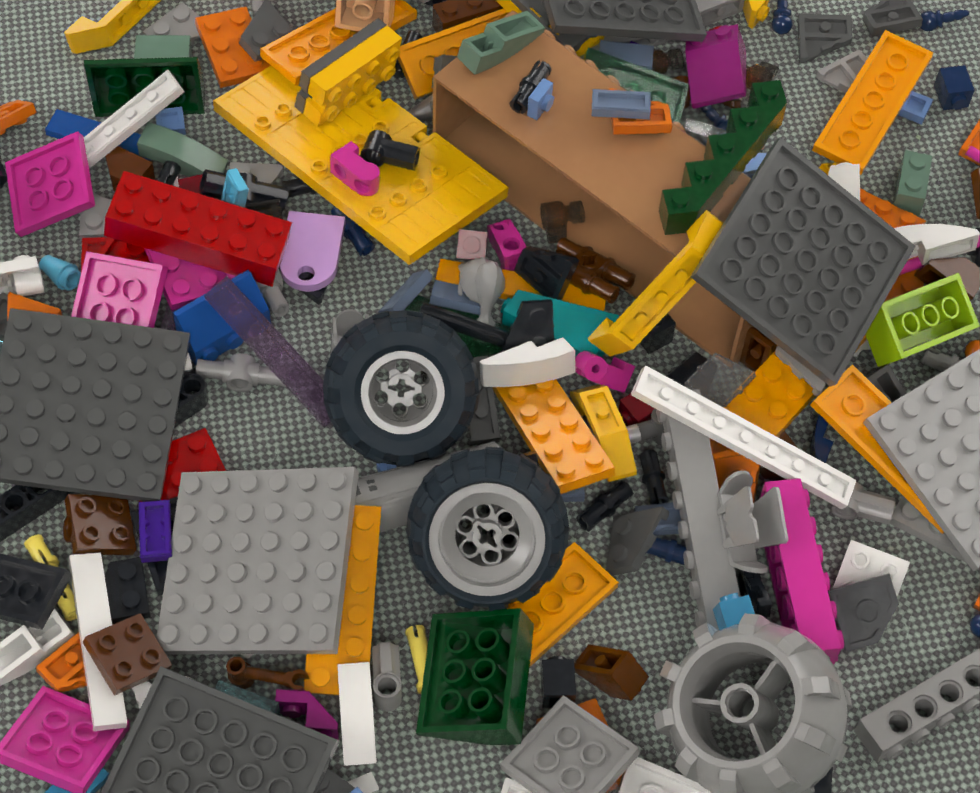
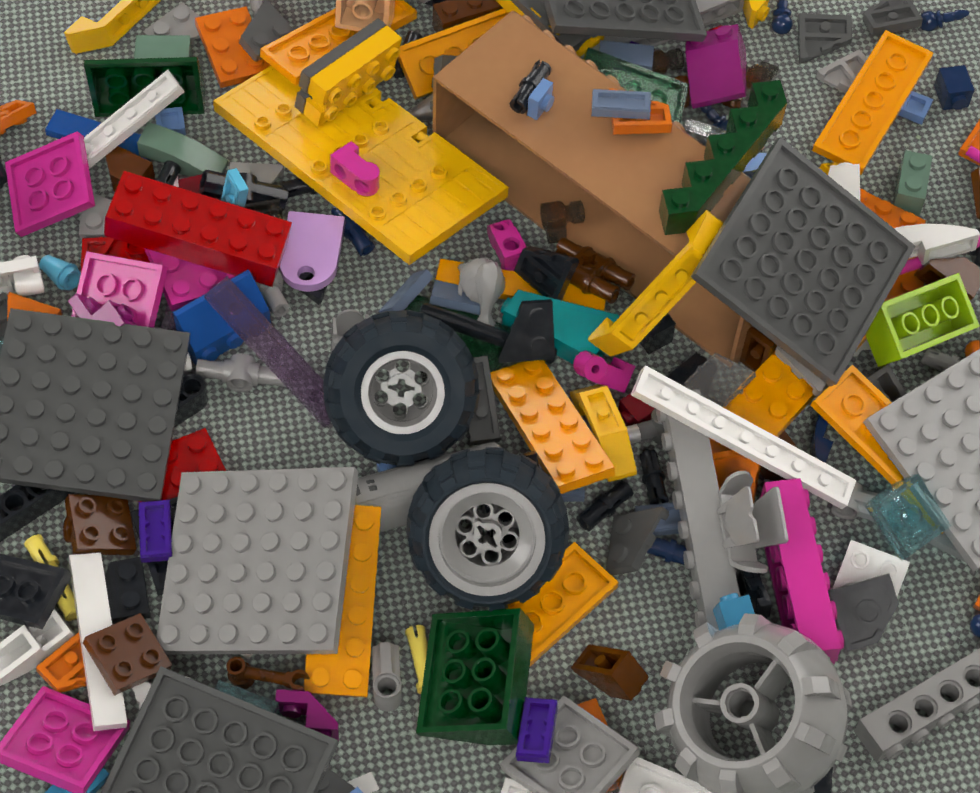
(110, 311): none -> slope
(356, 713): white slope -> none
(382, 149): black piece -> none
(471, 244): brick -> none
(499, 41): sand green slope -> none
(528, 364): white slope -> none
(537, 730): none -> dark purple plate
(557, 680): black brick -> none
(907, 515): none -> clear light blue brick

